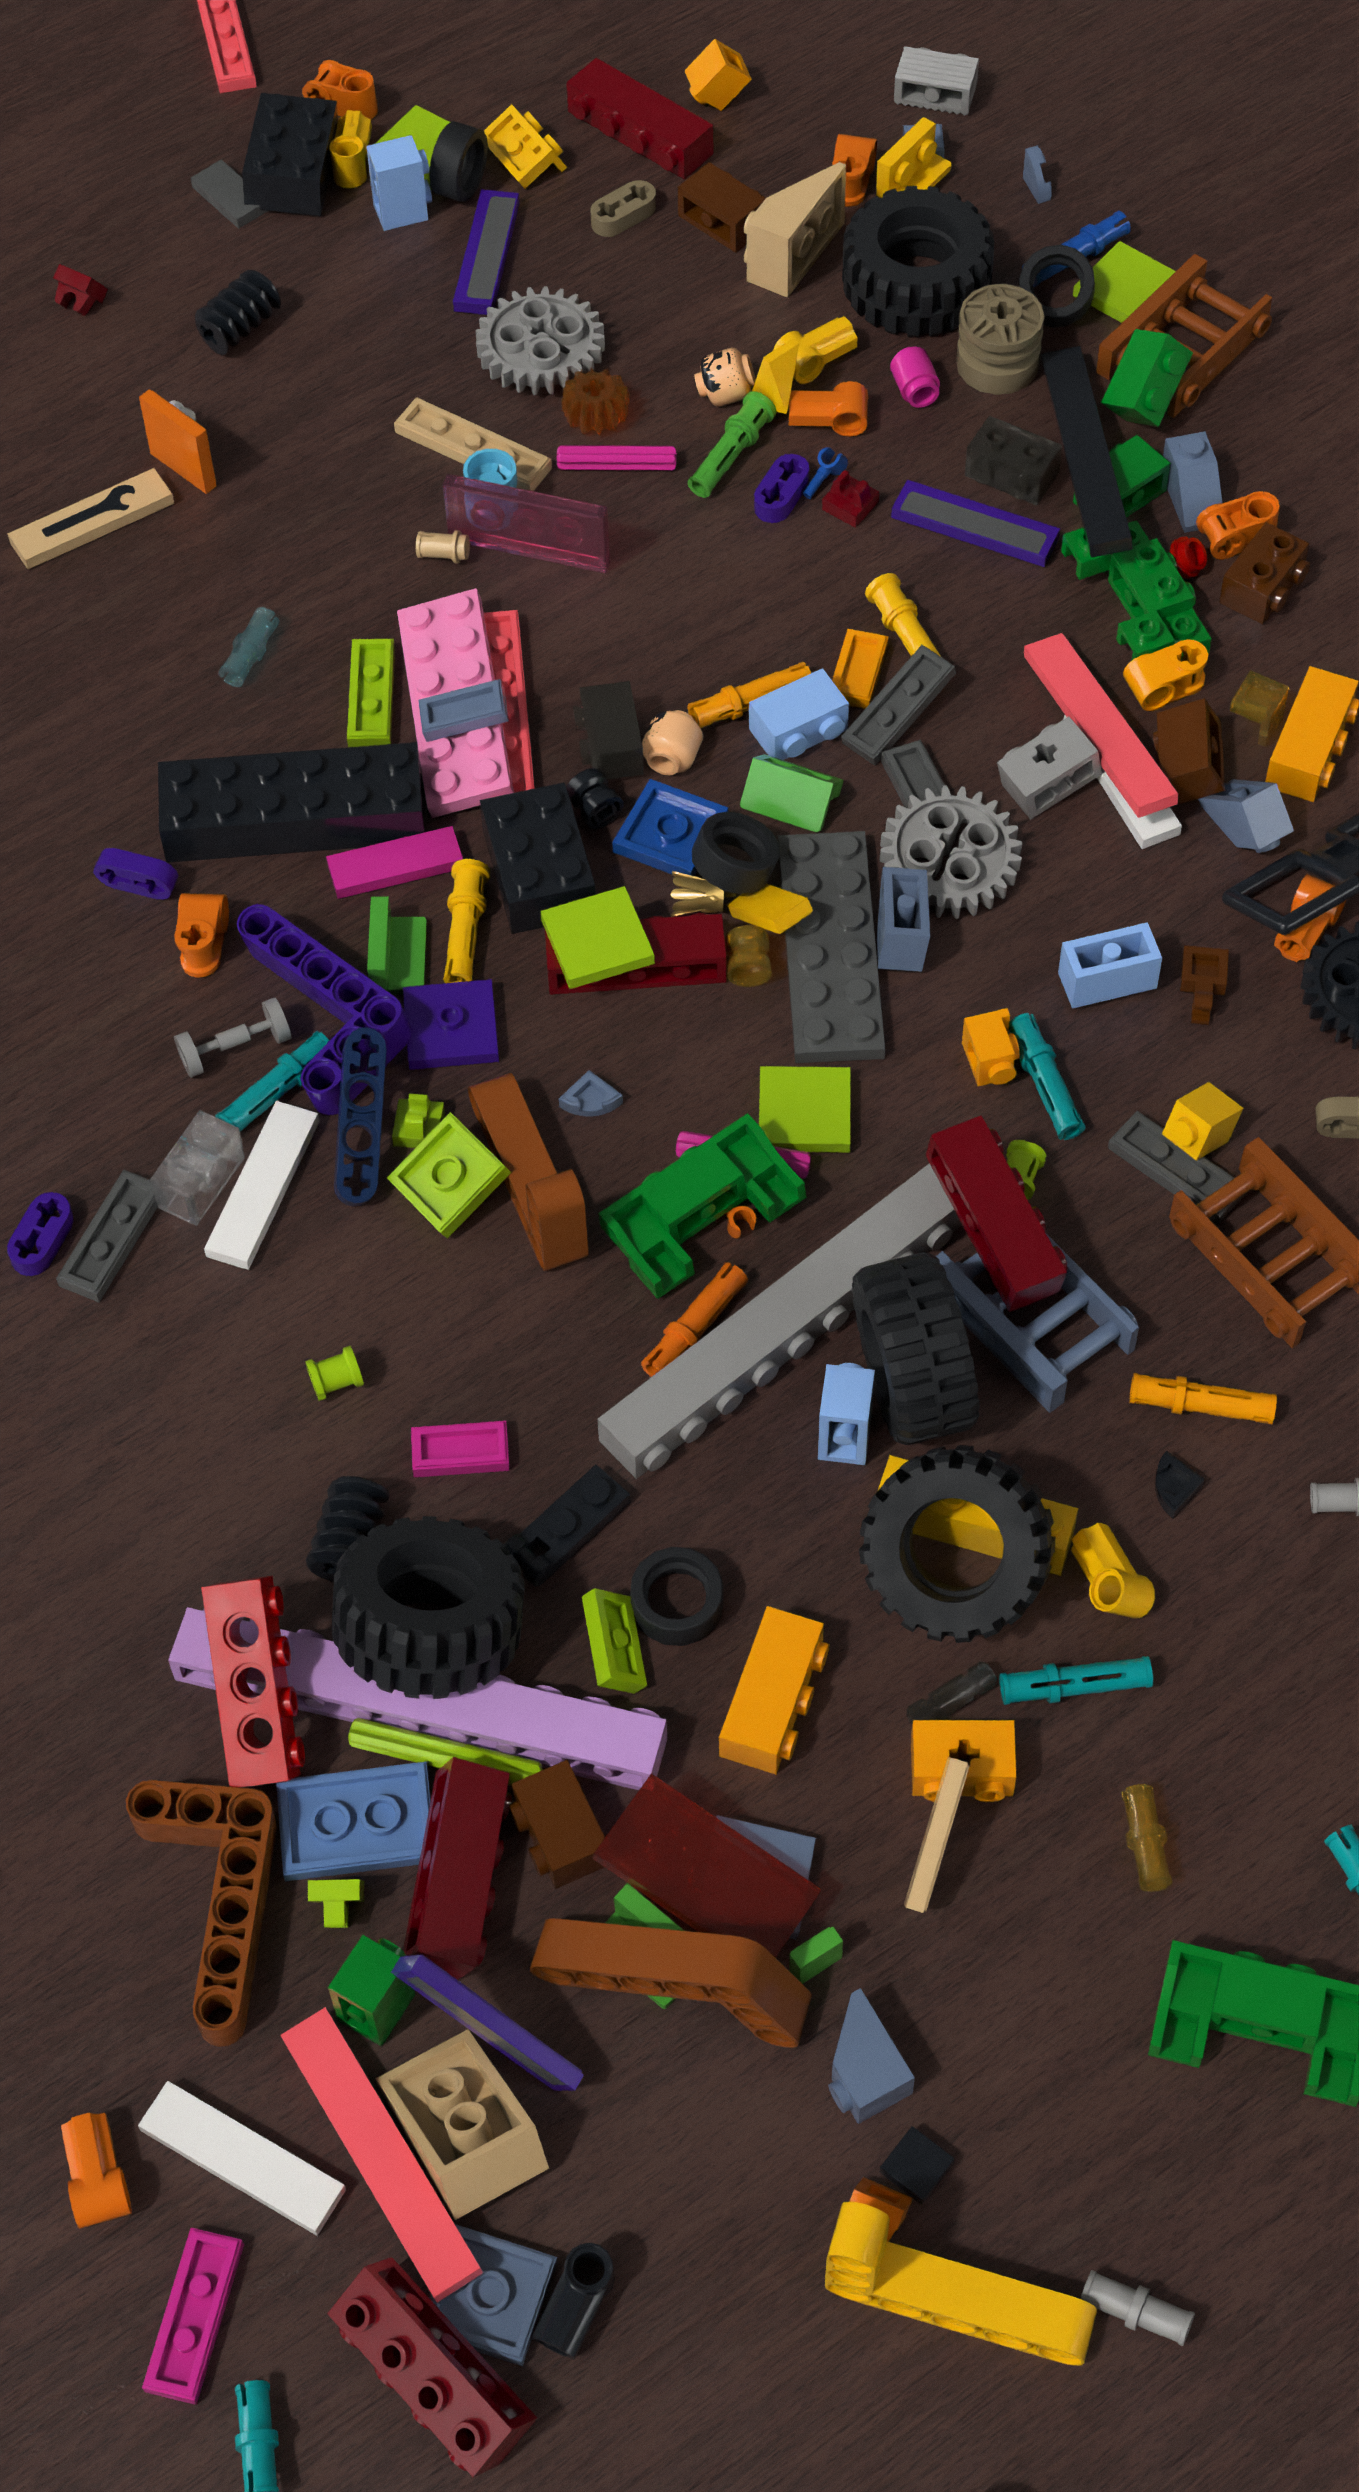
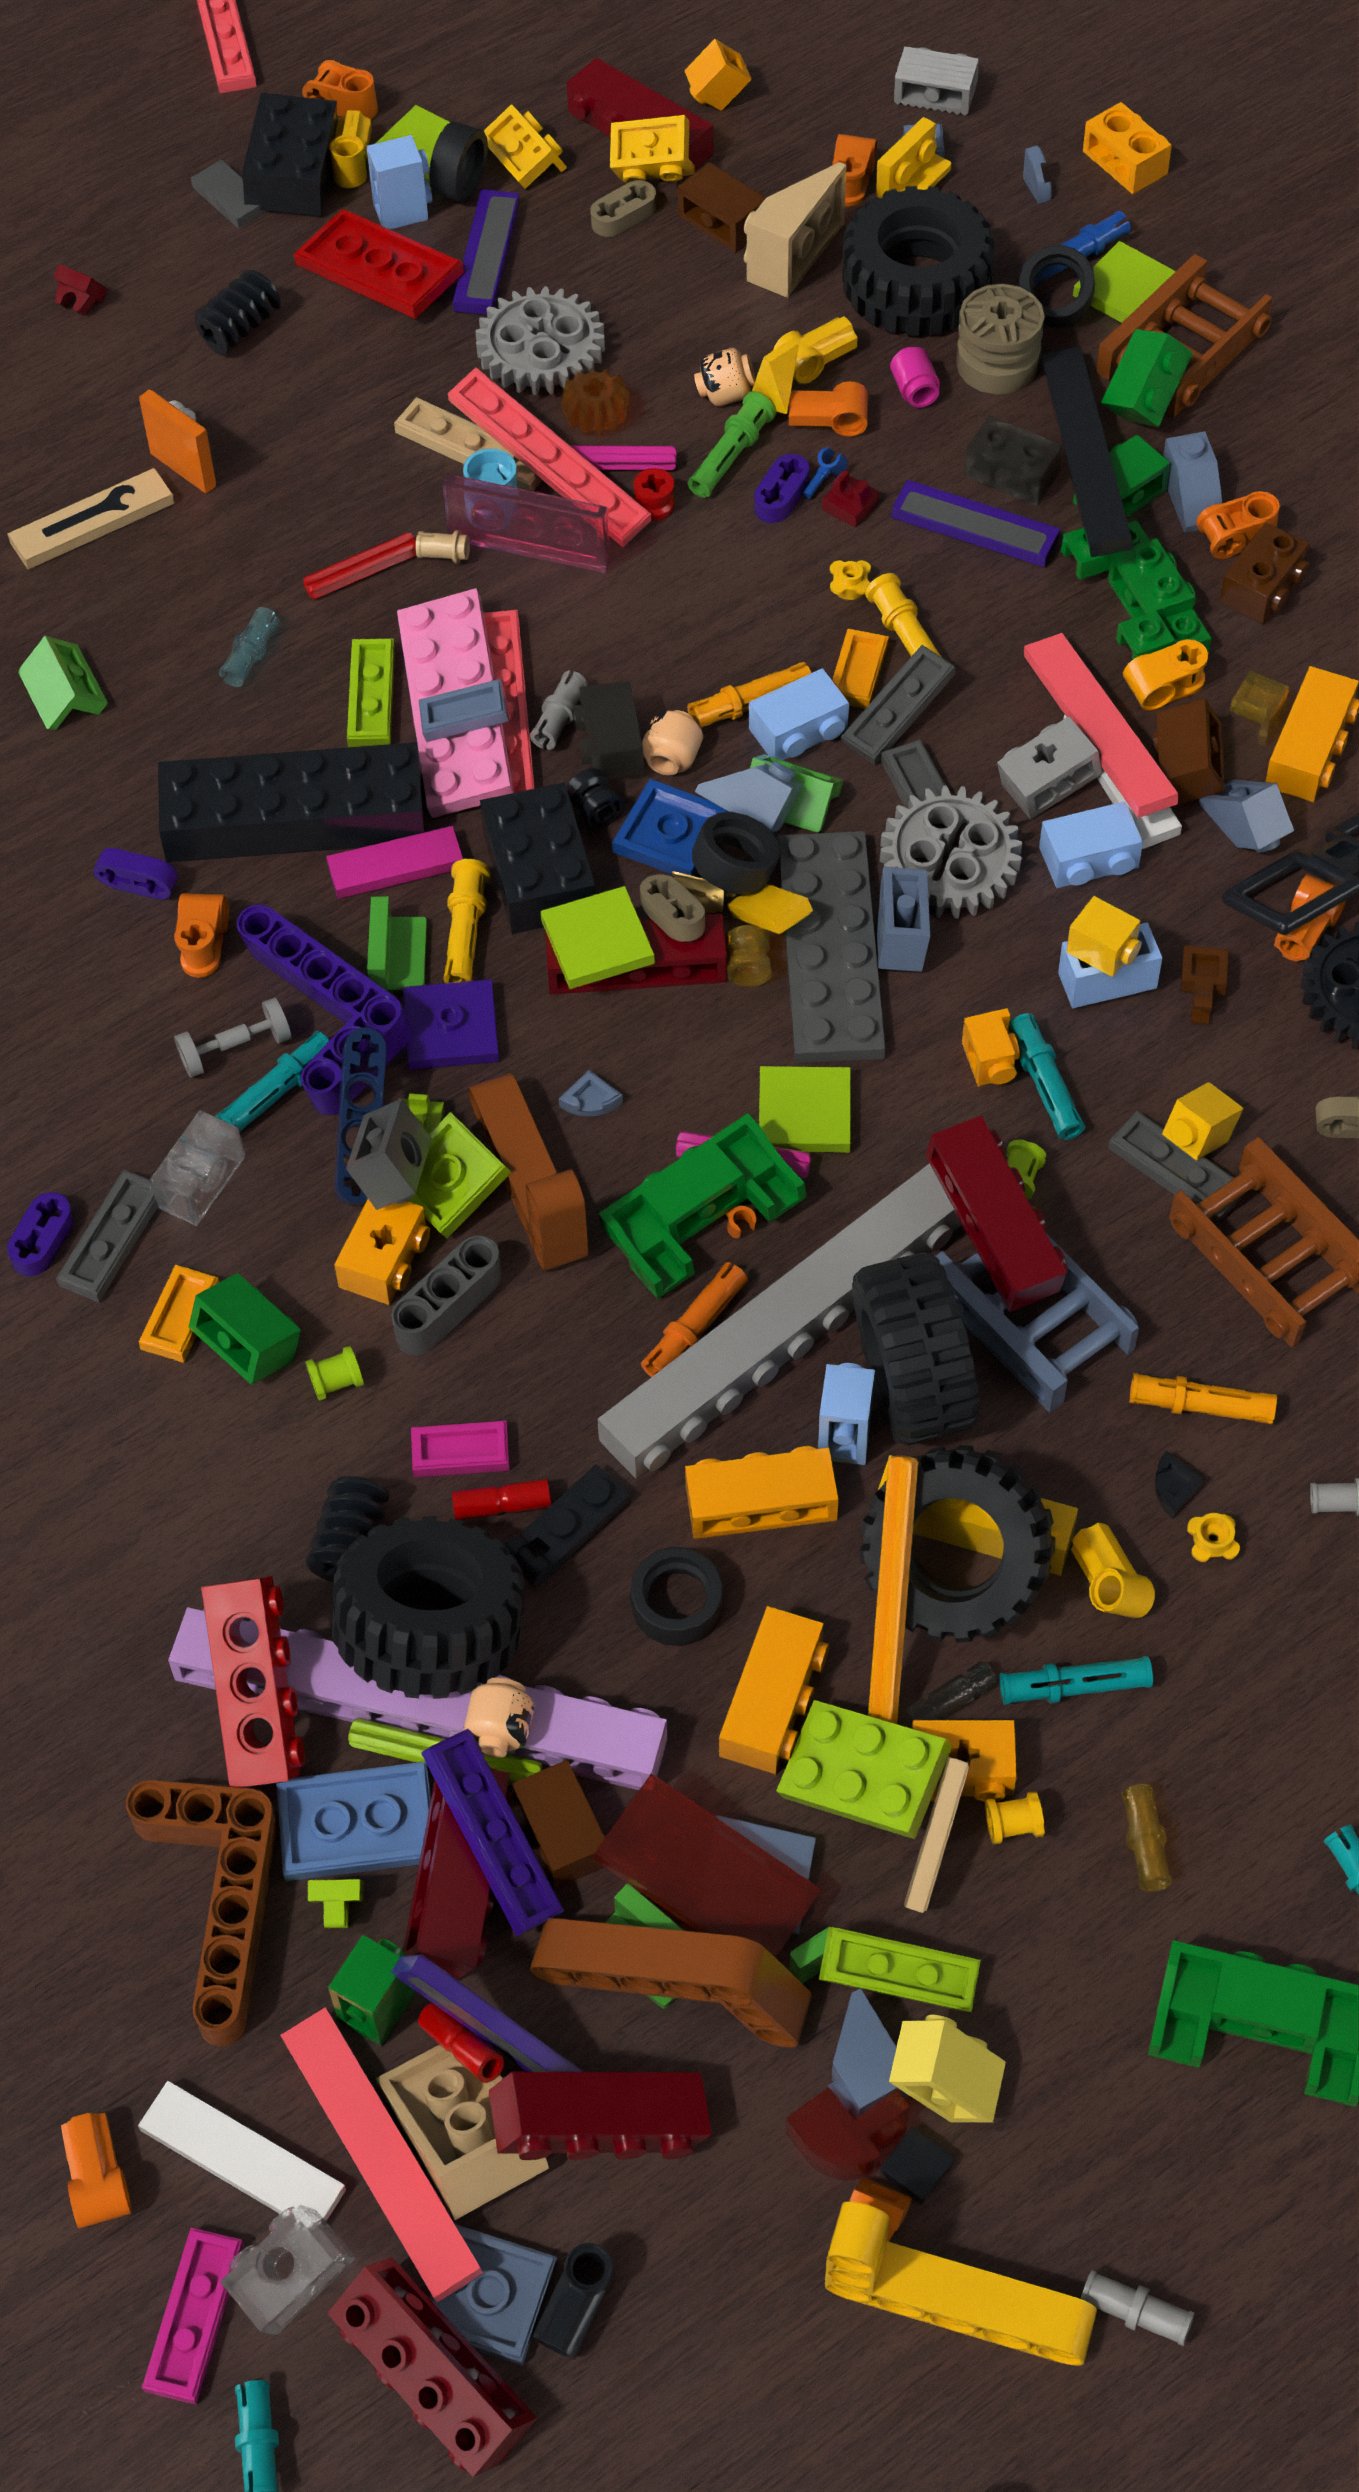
(60, 681): none -> bright green panel
(168, 1326): none -> light orange tile
(244, 1328): none -> green brick
(261, 1185): white tile -> none
(317, 2262): none -> clear brick
(360, 565): none -> red axle
(378, 263): none -> red tile
(381, 1249): none -> light orange brick
(389, 1154): none -> dark grey brick
(439, 1314): none -> dark grey beam
(462, 2043): none -> red piece
(492, 1832): none -> dark purple tile
(494, 1500): none -> red piece
(499, 1716): none -> light nougat head
(546, 453): none -> coral tile
(558, 710): none -> light grey pin
(599, 2114): none -> dark red brick
(614, 1641): lime plate -> none
(651, 149): none -> yellow bracket
(655, 492): none -> red wheel
(680, 903): none -> dark tan beam
(759, 792): none -> sand blue slope
(761, 1492): none -> light orange brick
(837, 2142): none -> clear red brick
(849, 578): none -> yellow plate
(864, 1769): none -> lime plate
(893, 1588): none -> light orange axle
(899, 1969): none -> lime tile
(947, 2070): none -> light yellow brick
(1014, 1817): none -> yellow bush
(1090, 845): none -> light blue brick
(1104, 937): none -> yellow brick
(1127, 147): none -> light orange brick
(1189, 556): red plate -> none
(1213, 1524): none -> yellow plate

